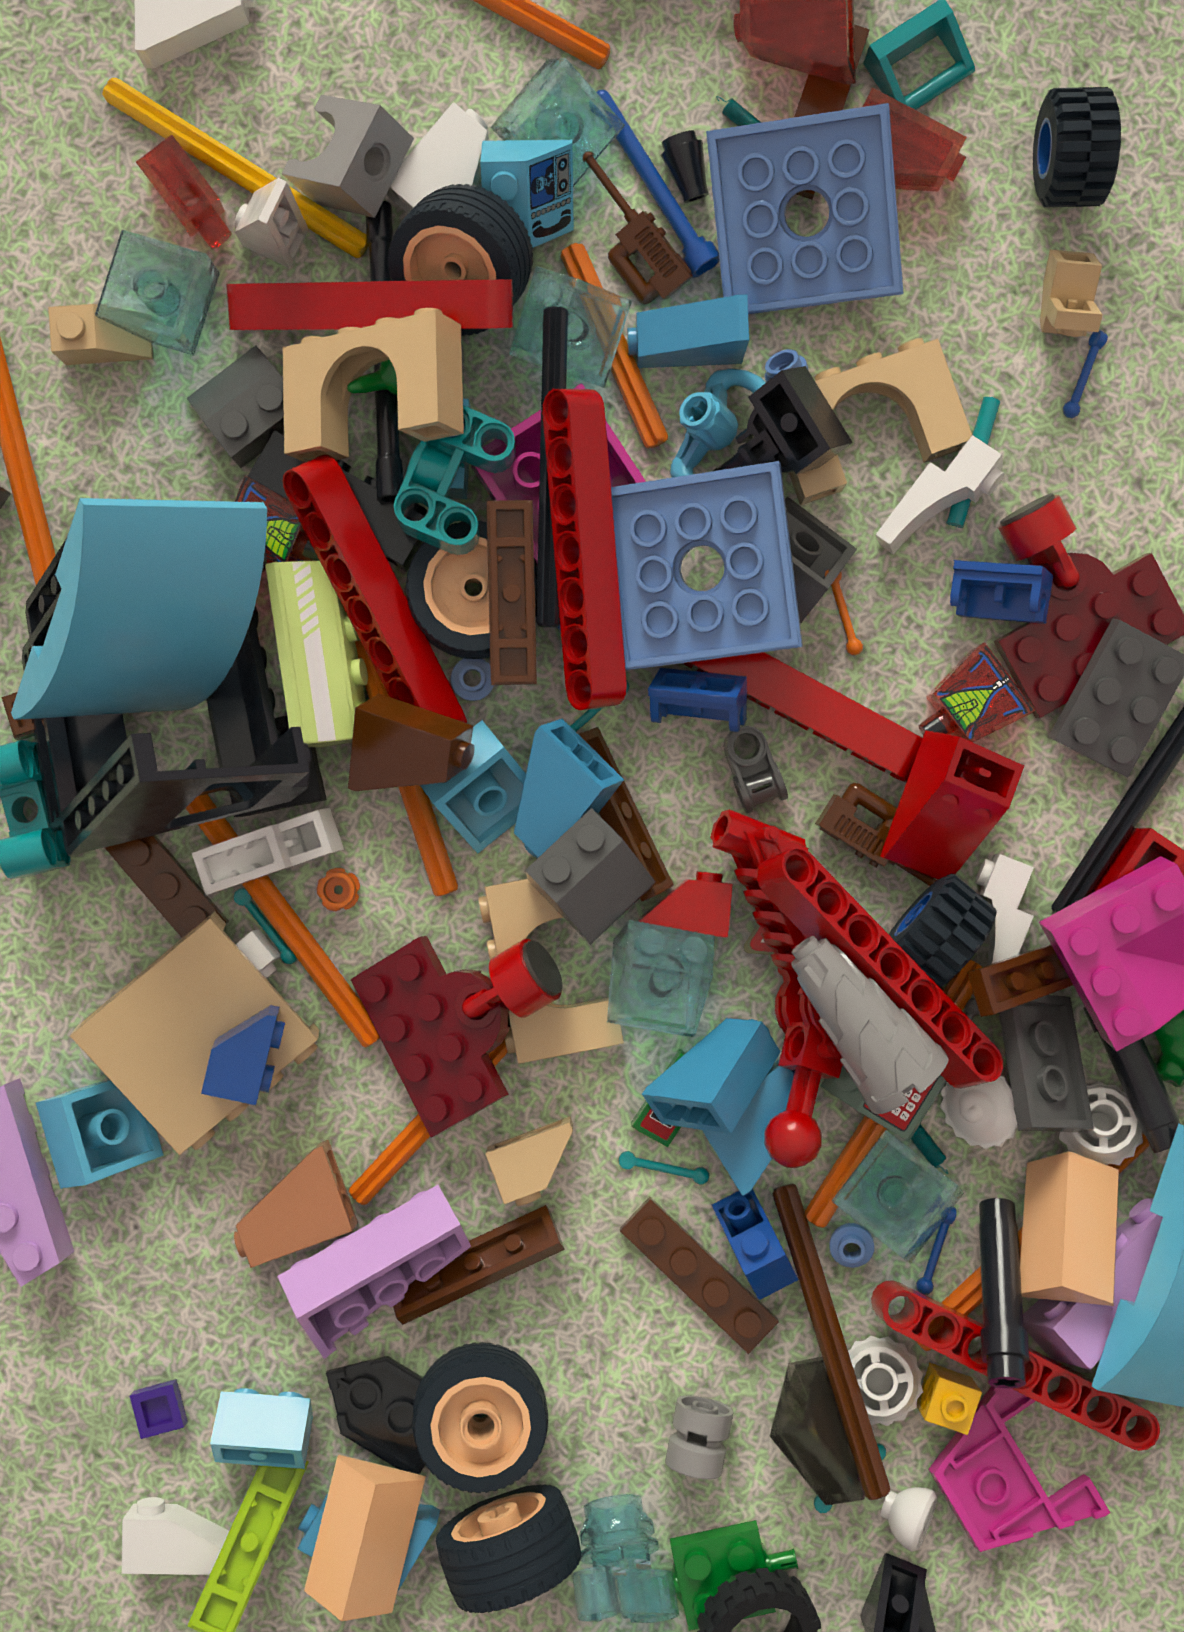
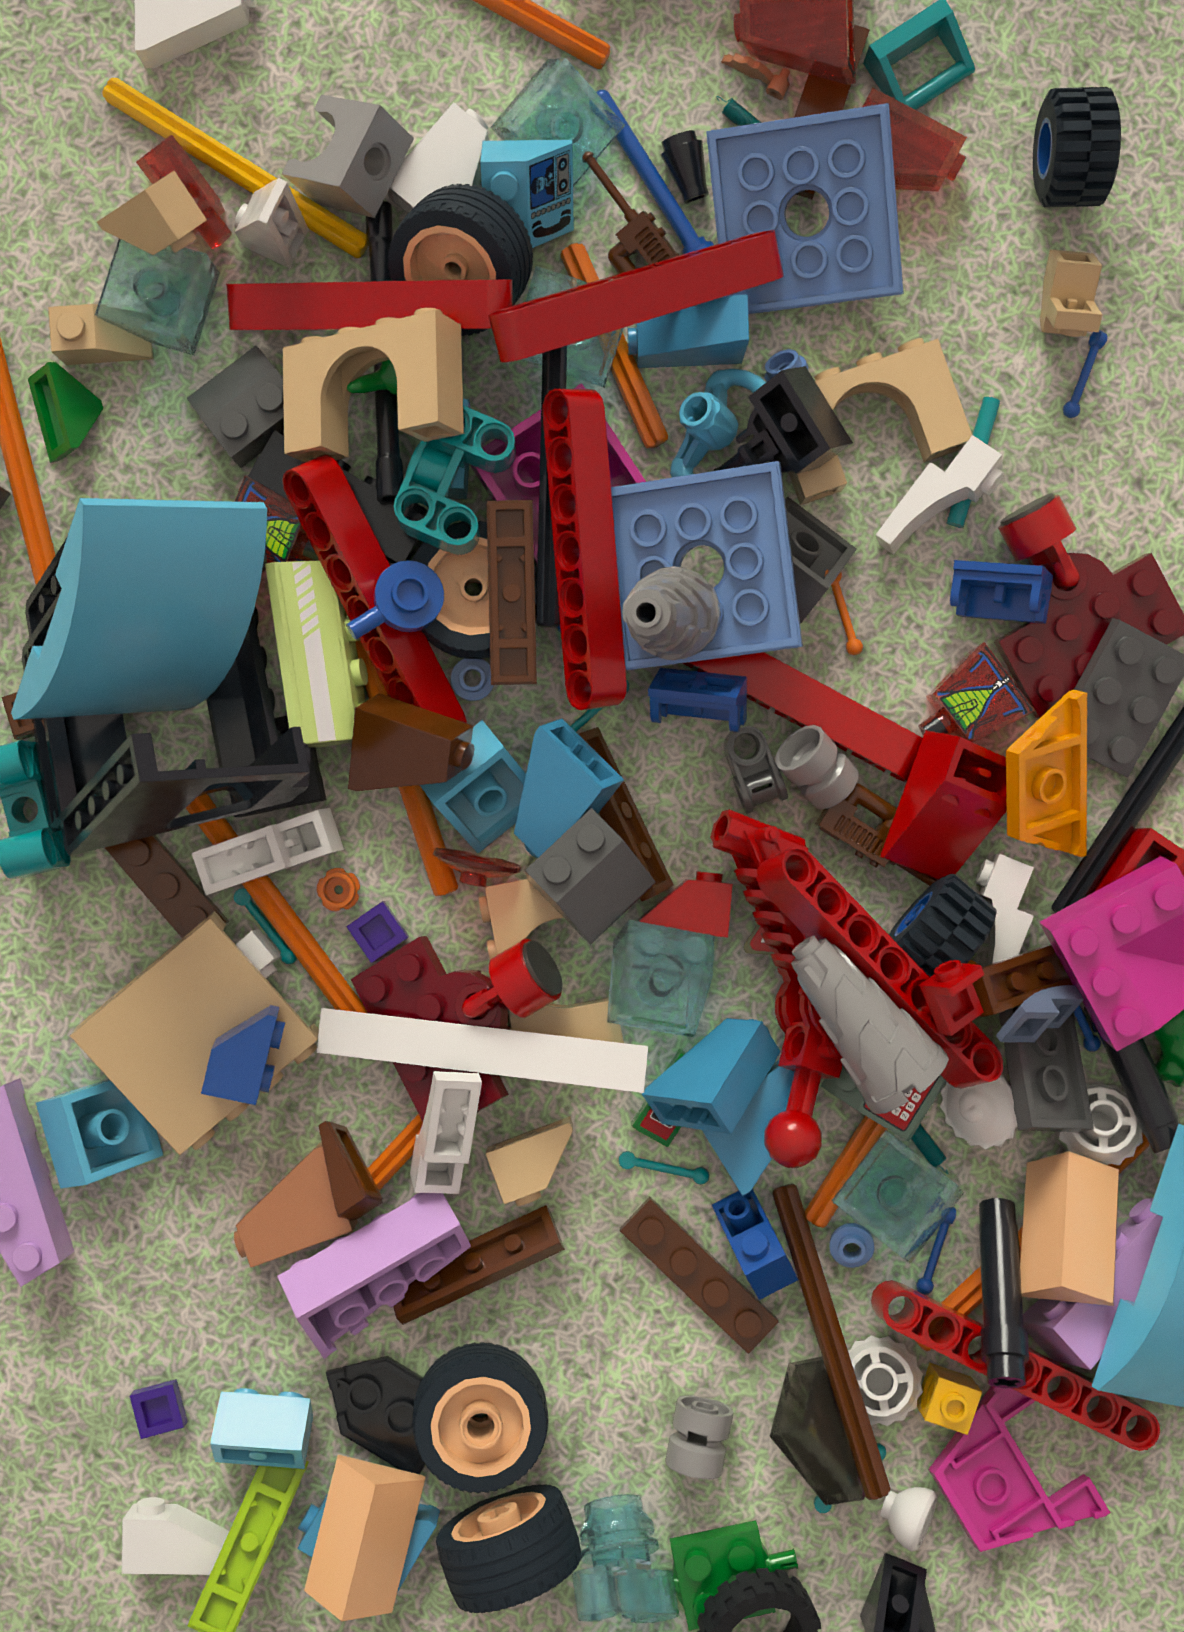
(63, 409): none -> green slope
(156, 217): none -> tan slope
(349, 1177): none -> reddish brown slope
(377, 931): none -> dark purple plate
(404, 598): none -> blue piece
(446, 1133): none -> white slope
(476, 868): none -> clear red dish
(483, 1050): none -> white sticker
(635, 296): none -> red beam
(672, 613): none -> light grey cone
(776, 84): none -> nougat piece
(817, 767): none -> light grey wheel
(952, 995): none -> red bracket
(1040, 1011): none -> sand blue slope
(1050, 779): none -> light orange wing
(1090, 1042): none -> blue hinge

